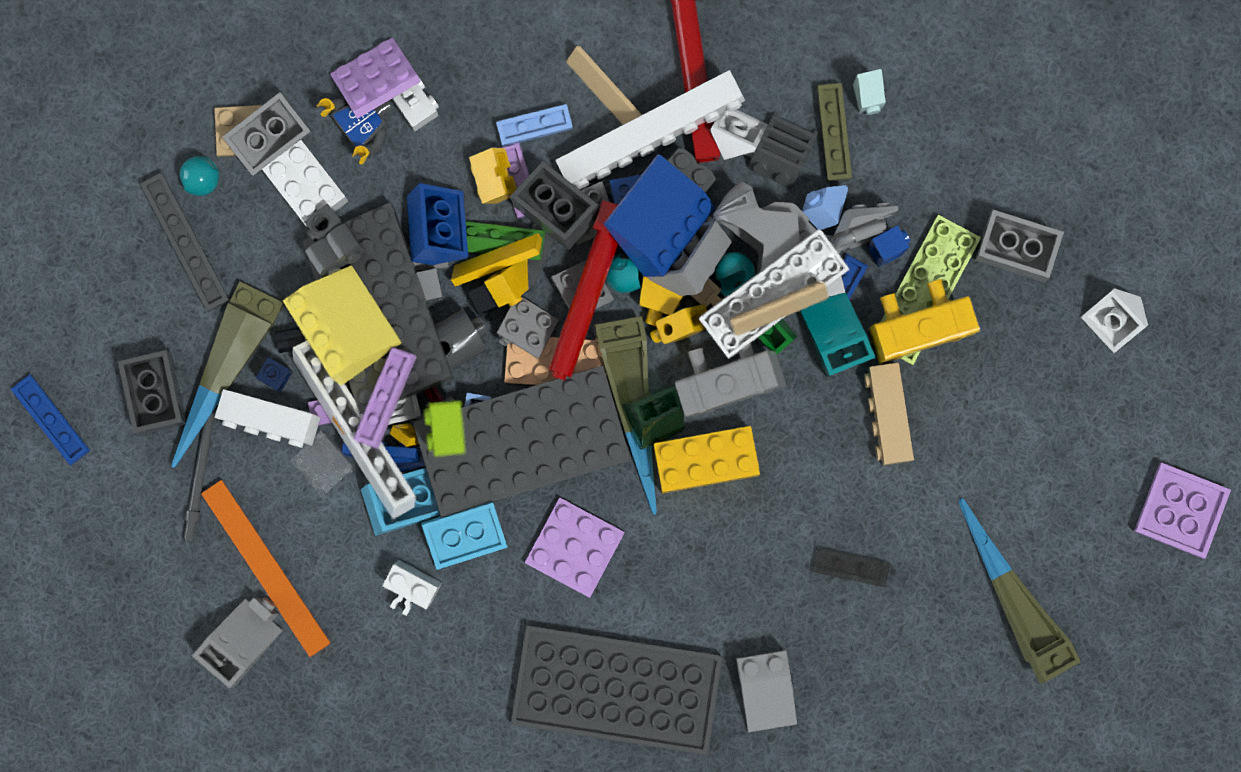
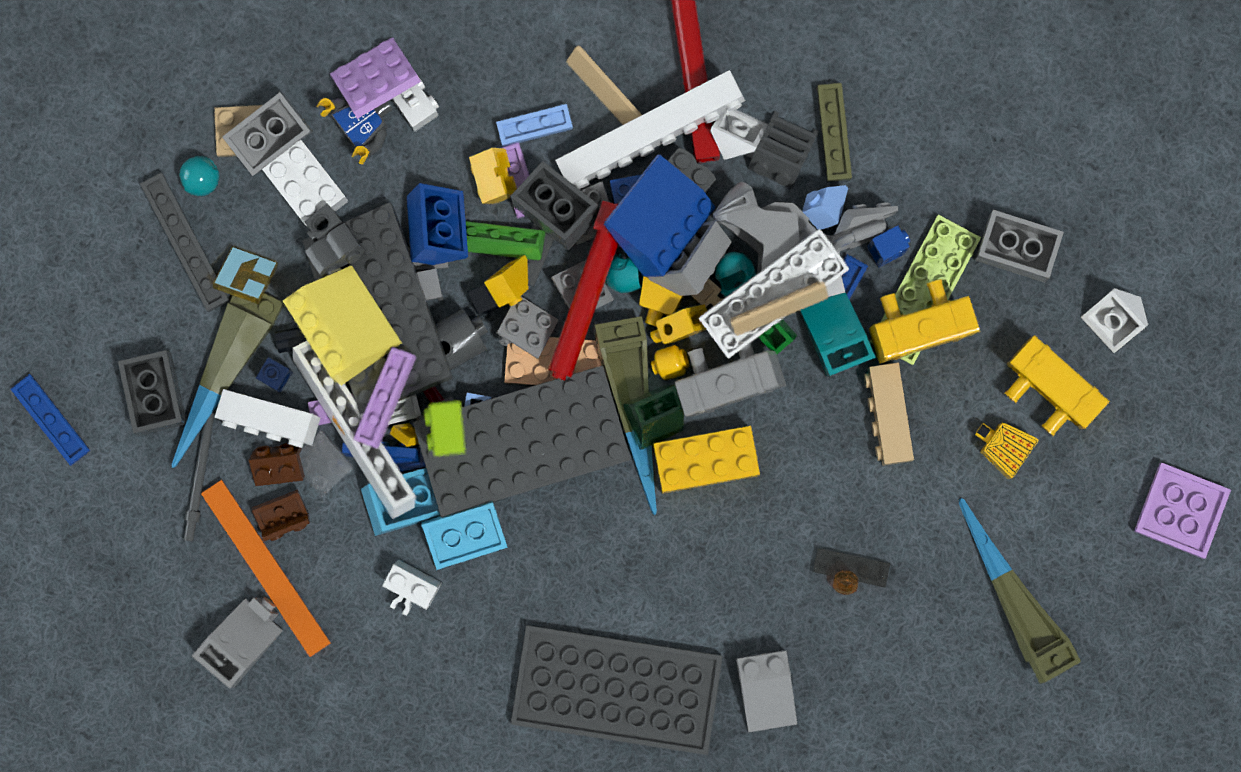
(245, 275): none -> tile
(276, 464): none -> reddish brown bracket
(281, 515): none -> reddish brown bracket
(496, 259): yellow tile -> none
(574, 547): lavender plate -> none
(670, 362): none -> yellow head
(845, 582): none -> clear orange tile
(869, 92): light aqua slope -> none
(1006, 447): none -> yellow torso
(1057, 383): none -> yellow piece

